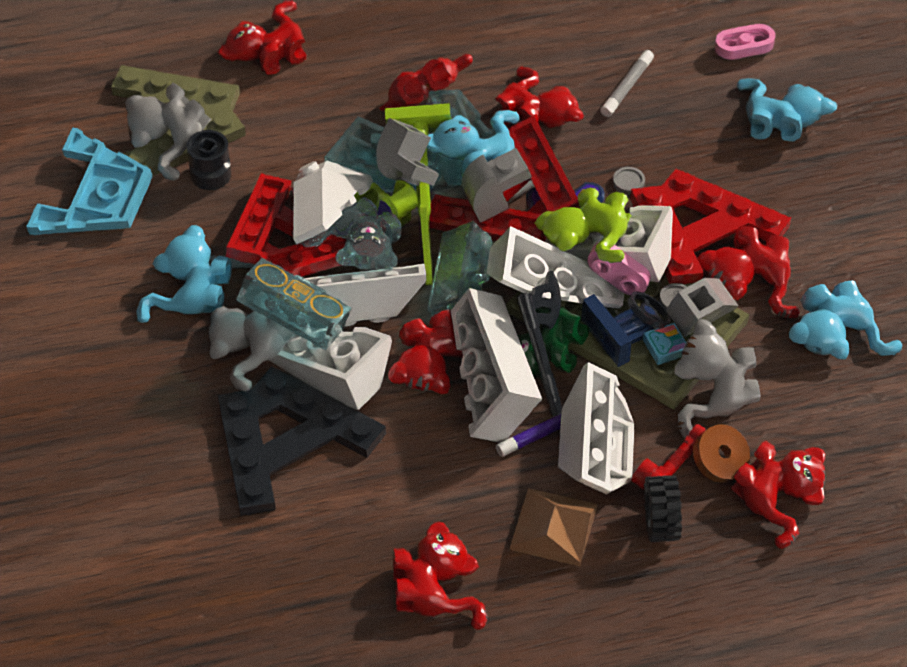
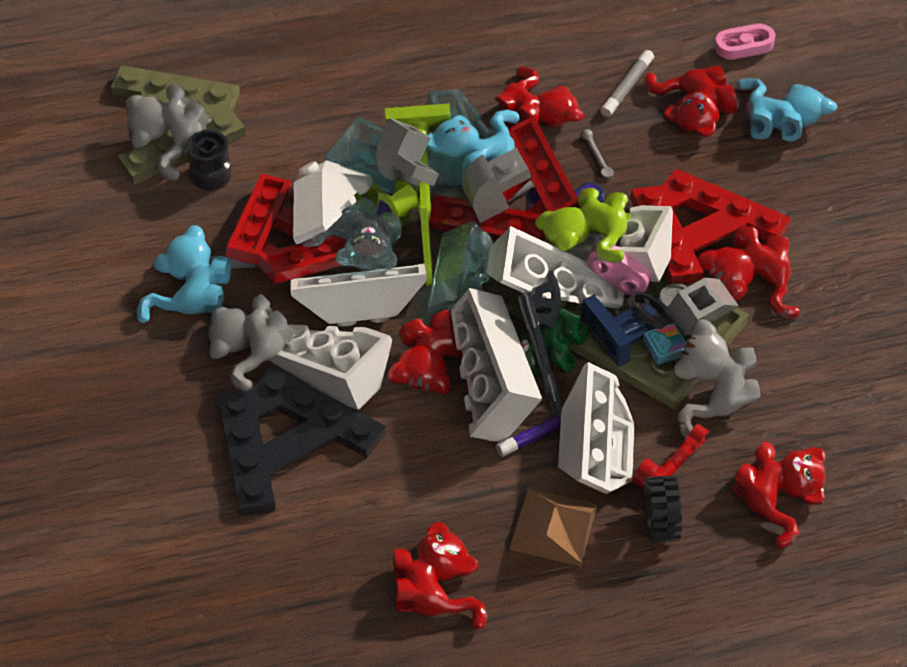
(106, 195): medium azure wing -> none
(252, 42): red animal -> none
(294, 303): clear light blue piece -> none
(414, 87): red animal -> none
(606, 172): none -> light grey hinge
(627, 179): light grey piece -> none
(705, 95): none -> red animal
(708, 458): dark orange piece -> none
(824, 327): medium azure animal -> none

